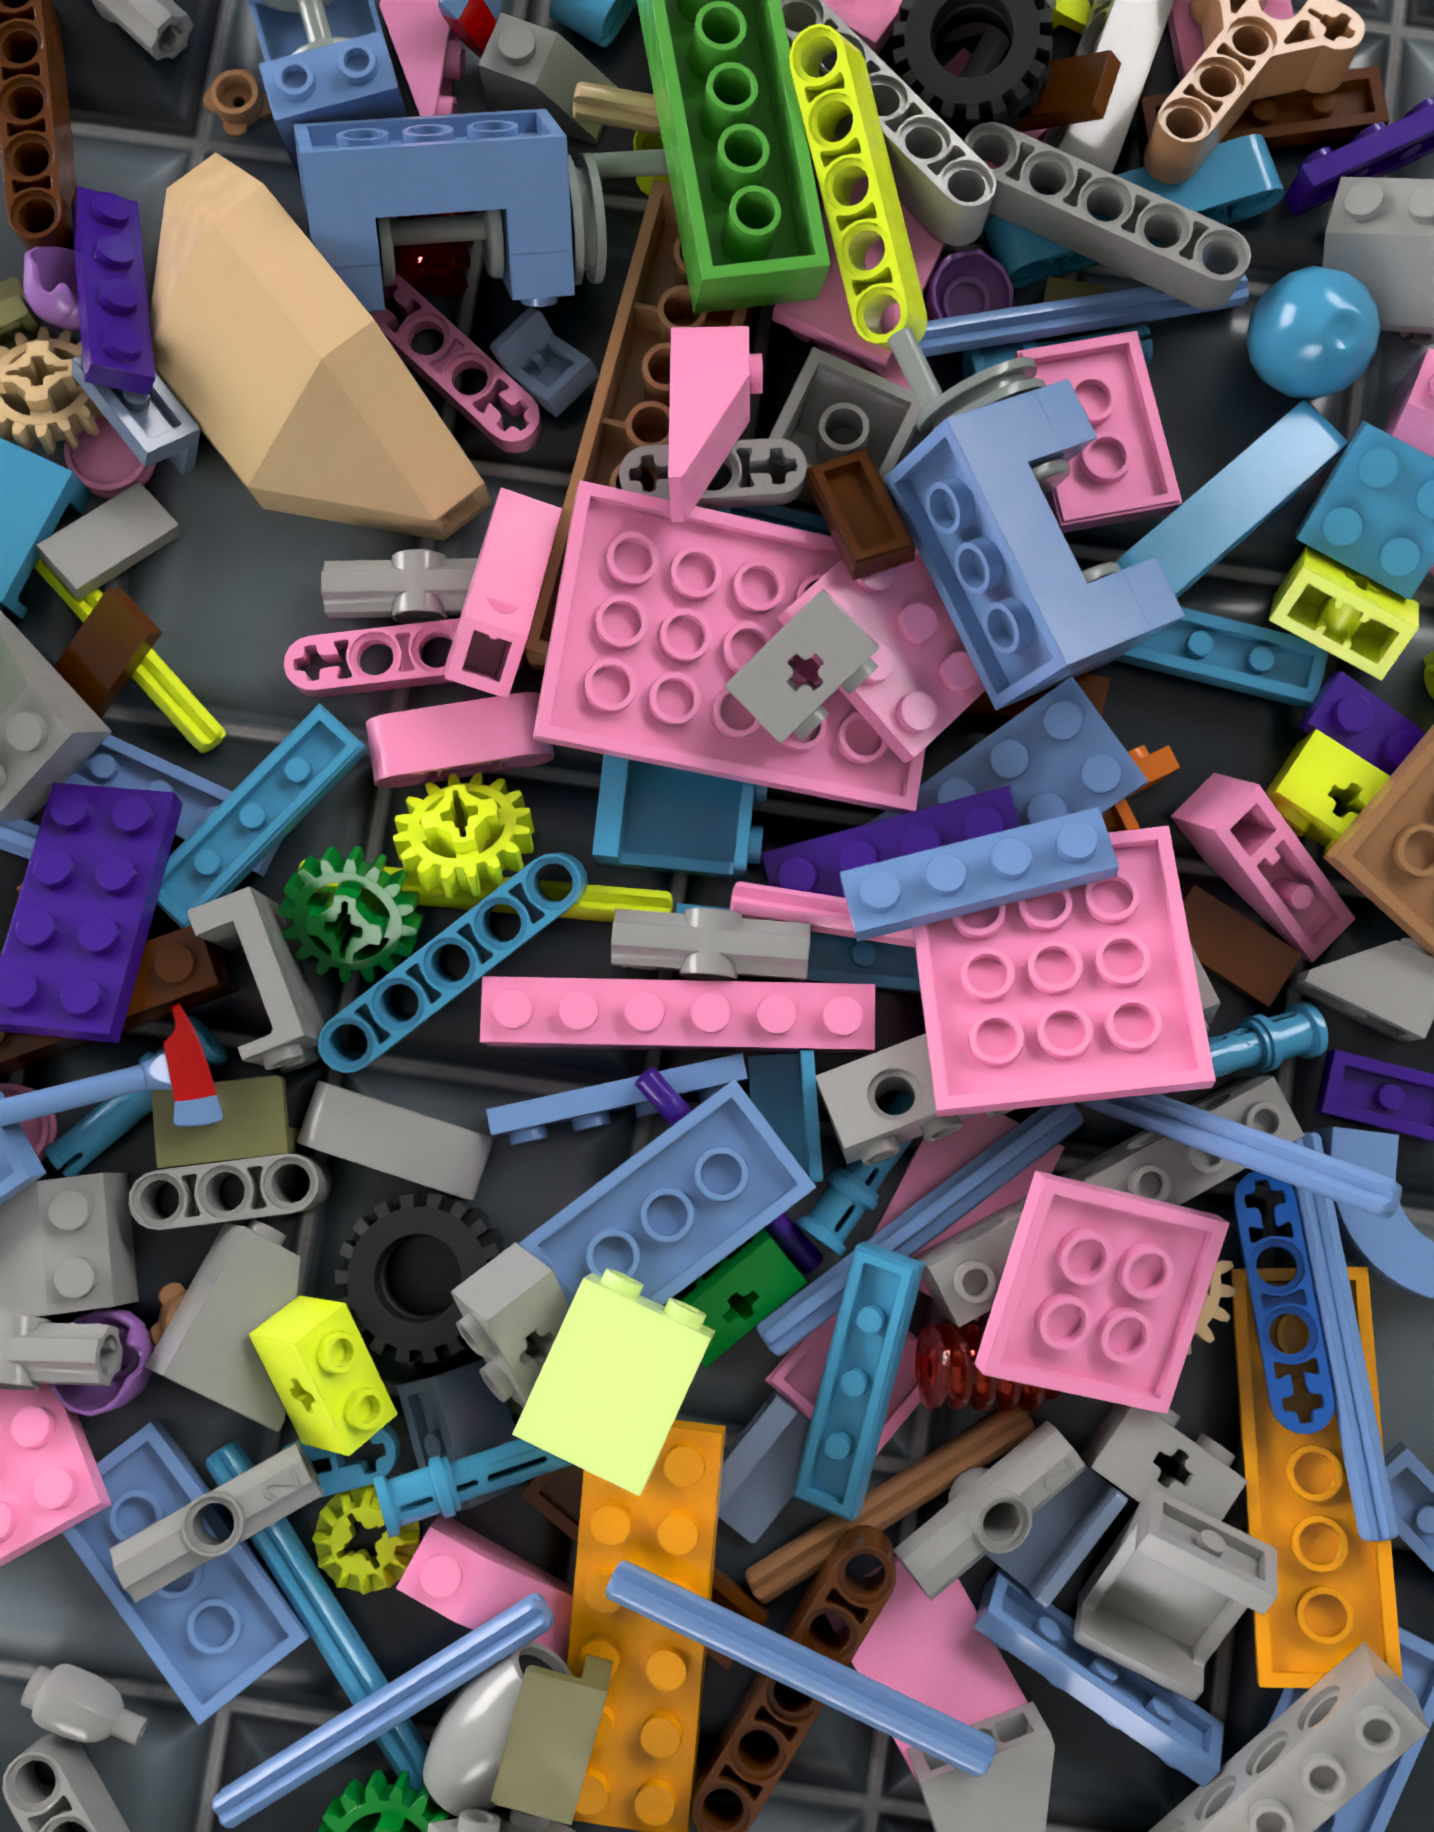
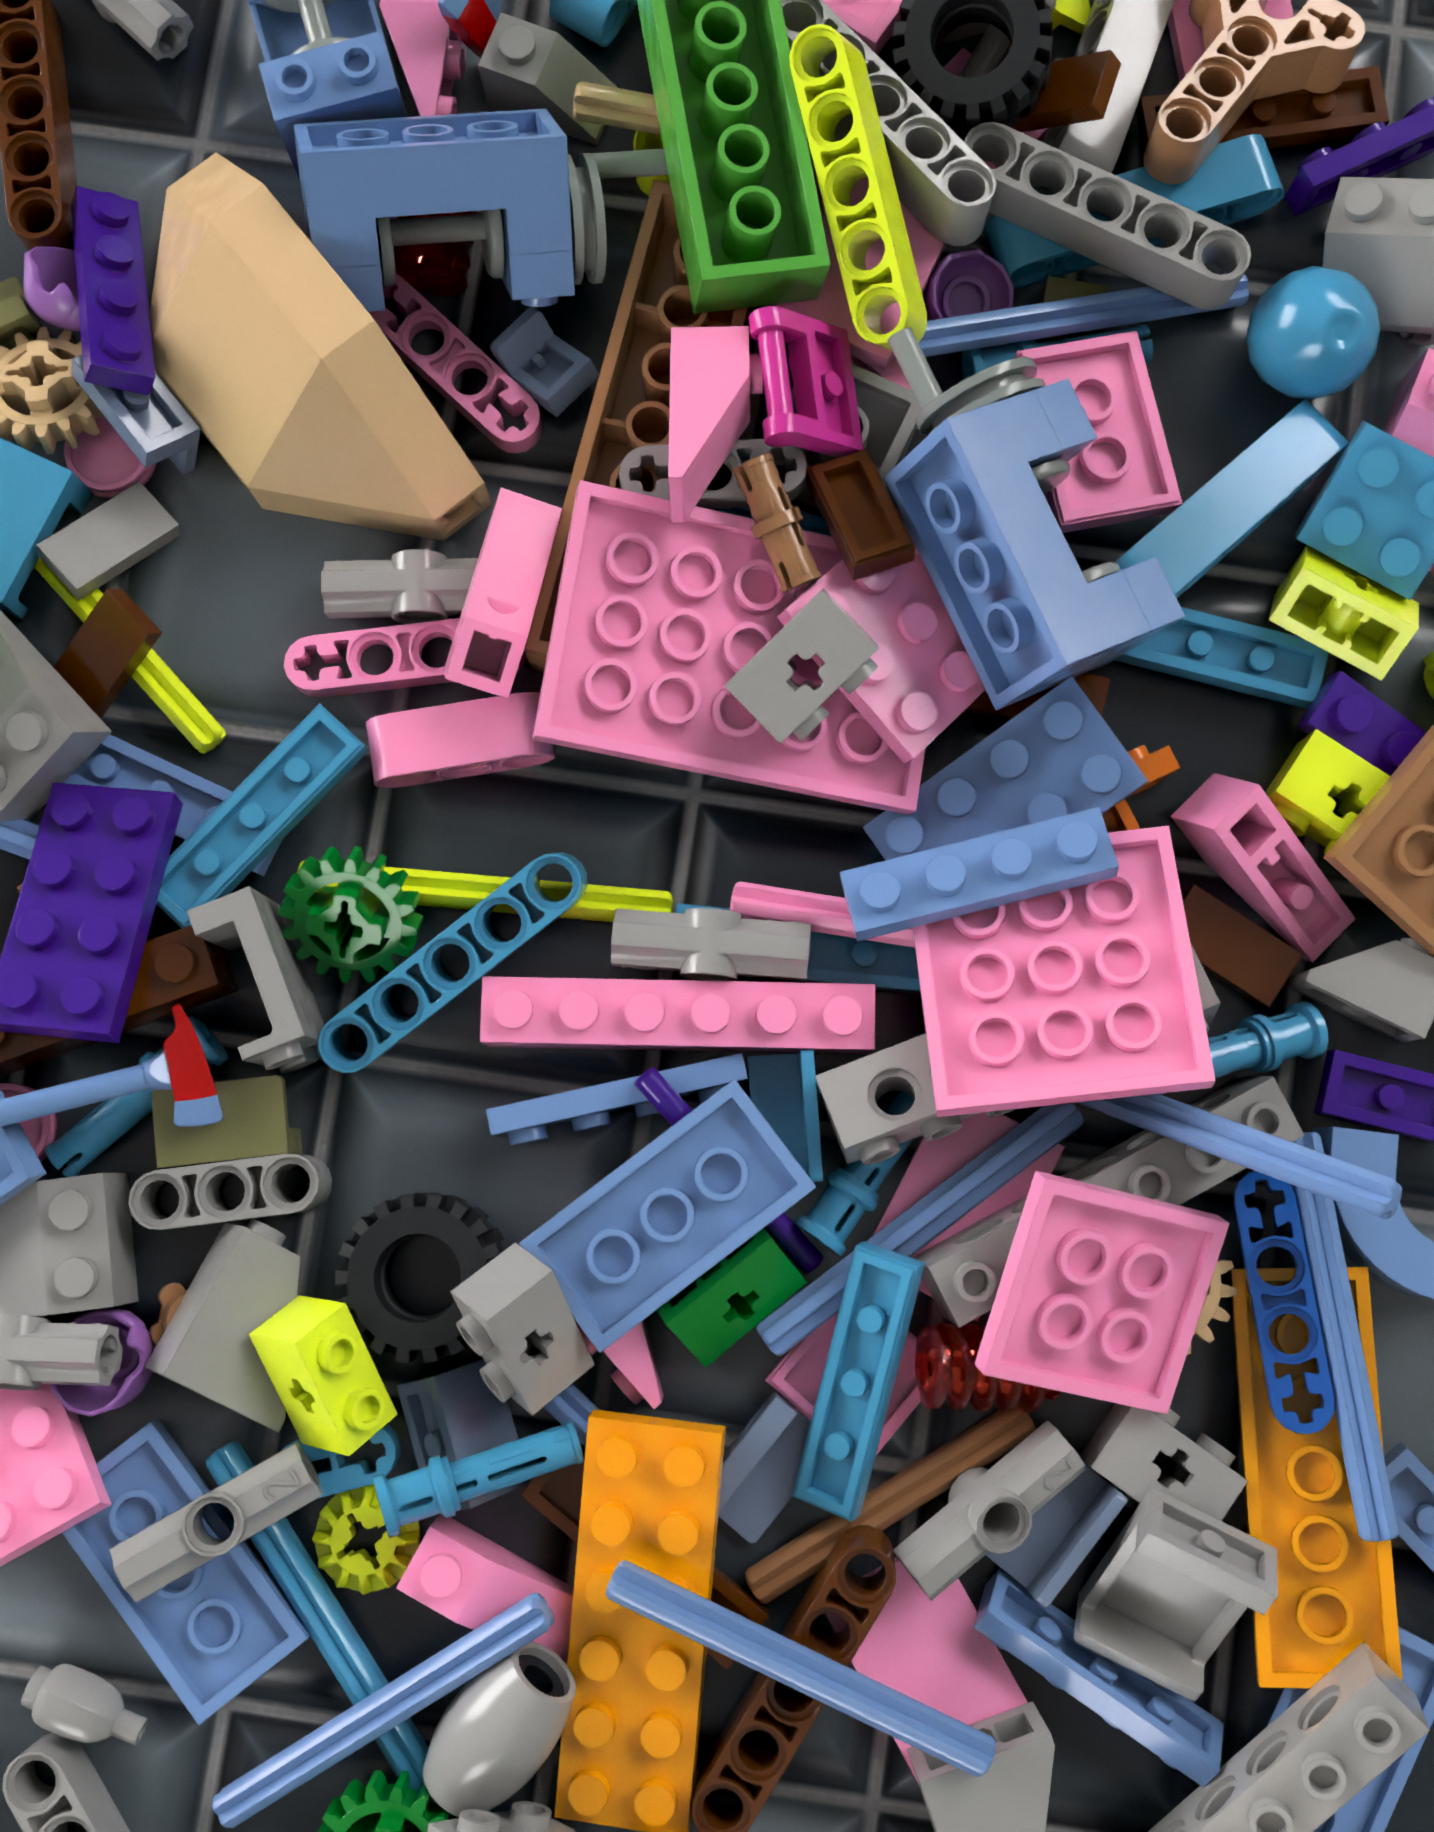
(228, 90): medium nougat plate -> none
(395, 1140): light grey beam -> none
(433, 841): neon yellow gear -> none
(552, 1740): olive panel -> none
(615, 1380): yellowish green panel -> none
(675, 820): dark azure panel -> none
(776, 522): none -> medium nougat pin
(817, 862): dark purple plate -> none
(821, 382): none -> dark pink plate

